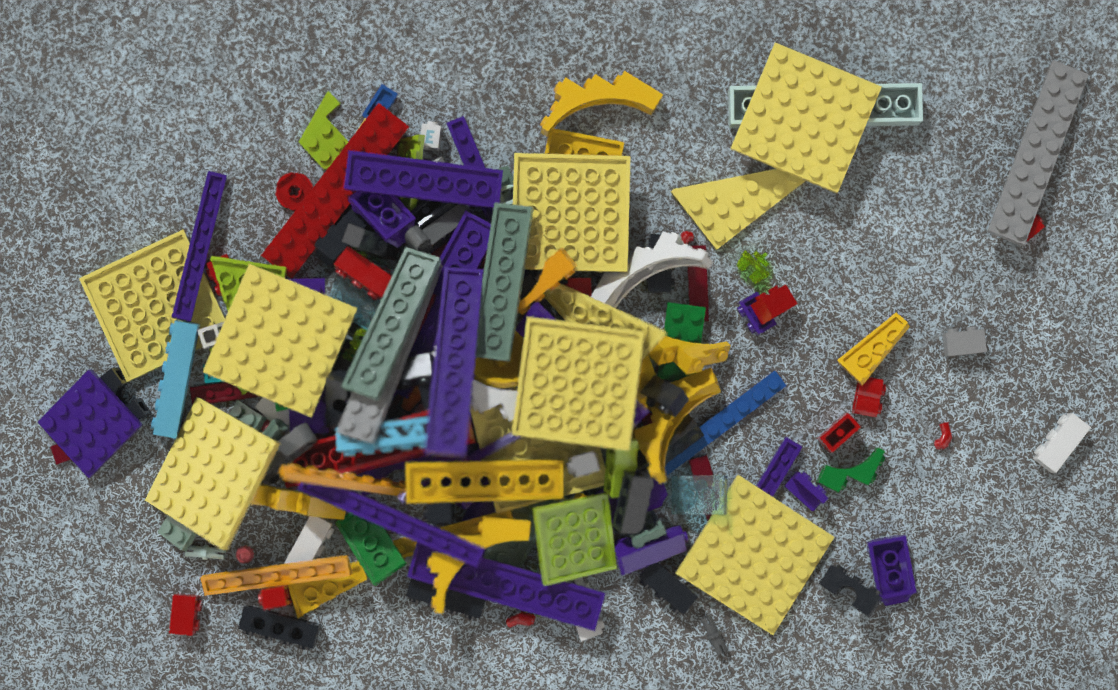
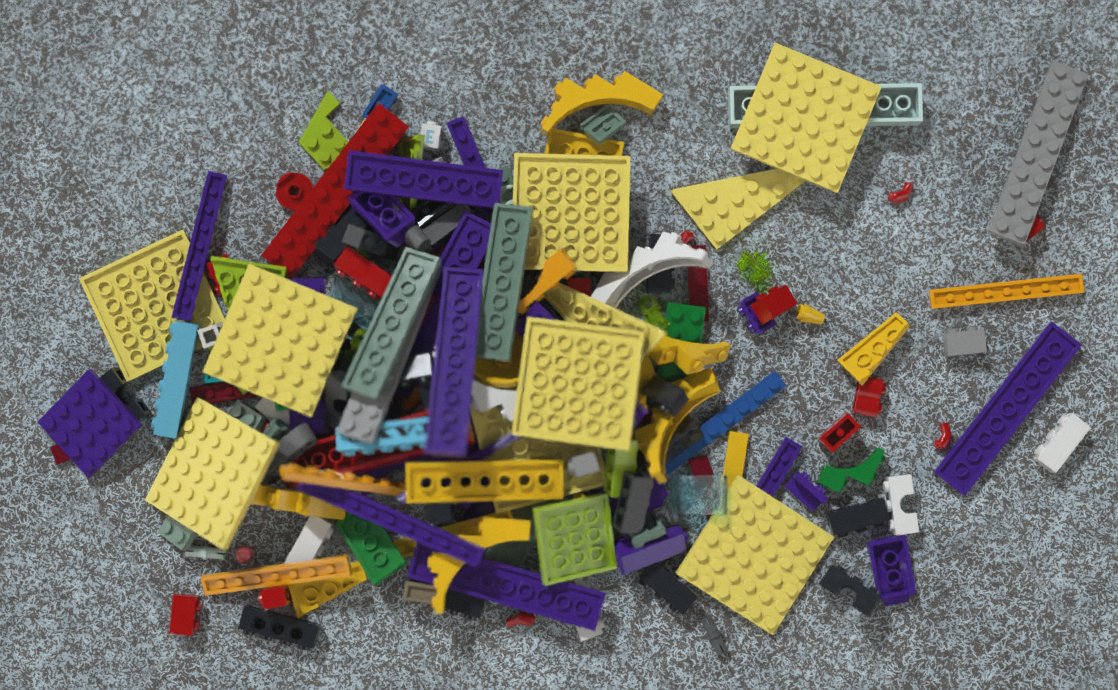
(419, 592): none -> dark tan tile
(602, 125): none -> sand green plate
(653, 314): none -> clear neon green piece
(735, 456): none -> yellow tile
(807, 314): none -> yellow cone
(857, 517): none -> black brick
(896, 488): none -> white arch
(901, 196): none -> red arm
(1006, 291): none -> light orange plate
(1007, 408): none -> dark purple plate

